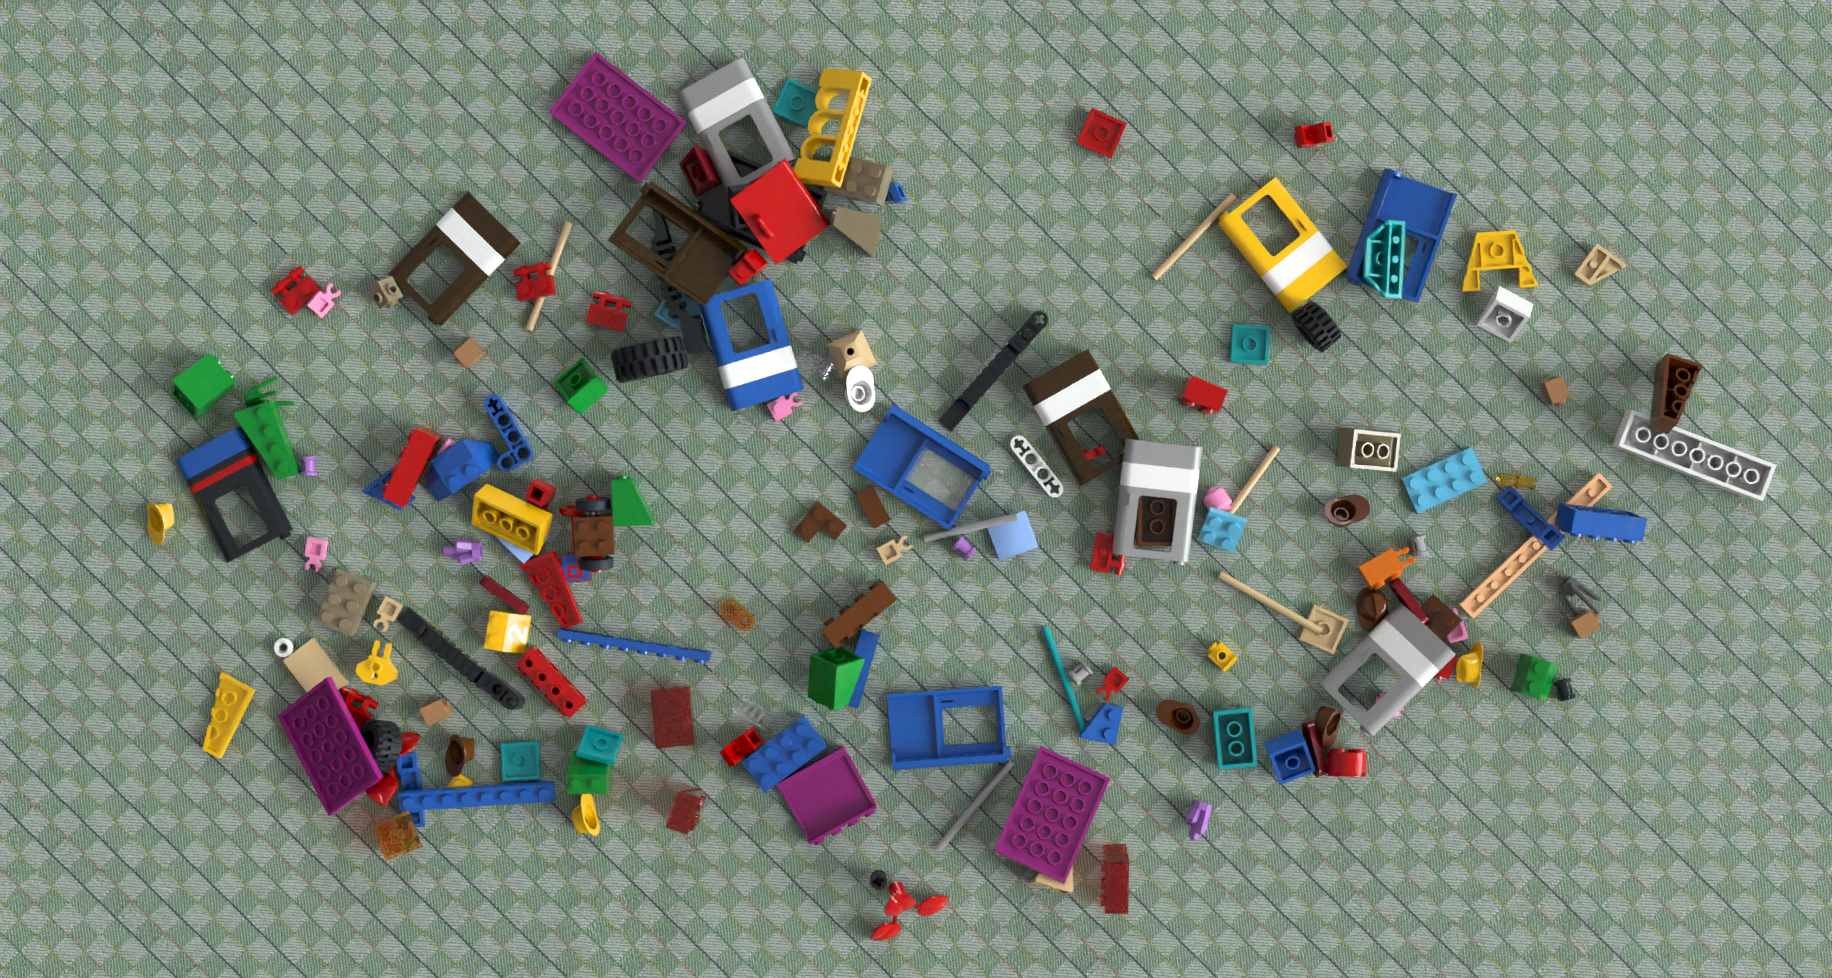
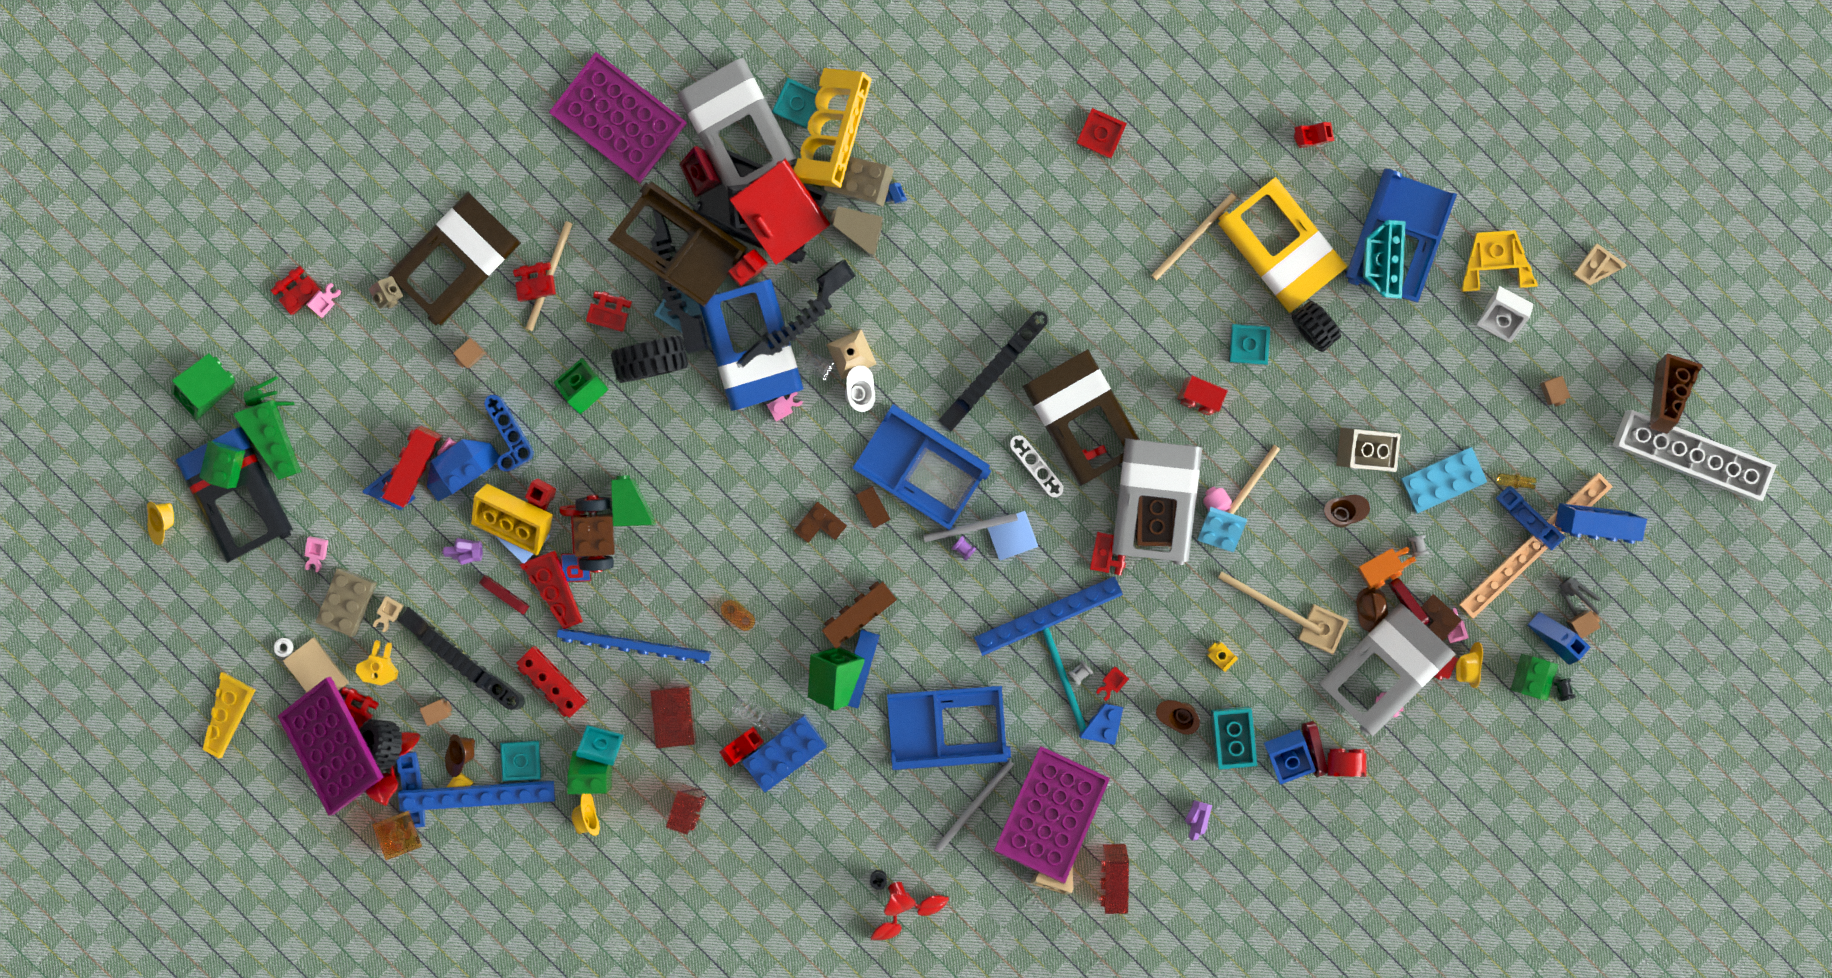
(222, 464): none -> green slope
(308, 465): medium lavender bush -> none
(507, 631): yellow slope -> none
(827, 795): magenta panel -> none
(828, 283): none -> black piece
(891, 551): tan plate -> none
(1048, 616): none -> blue plate
(1328, 723): reddish brown piece -> none
(1559, 638): none -> blue slope

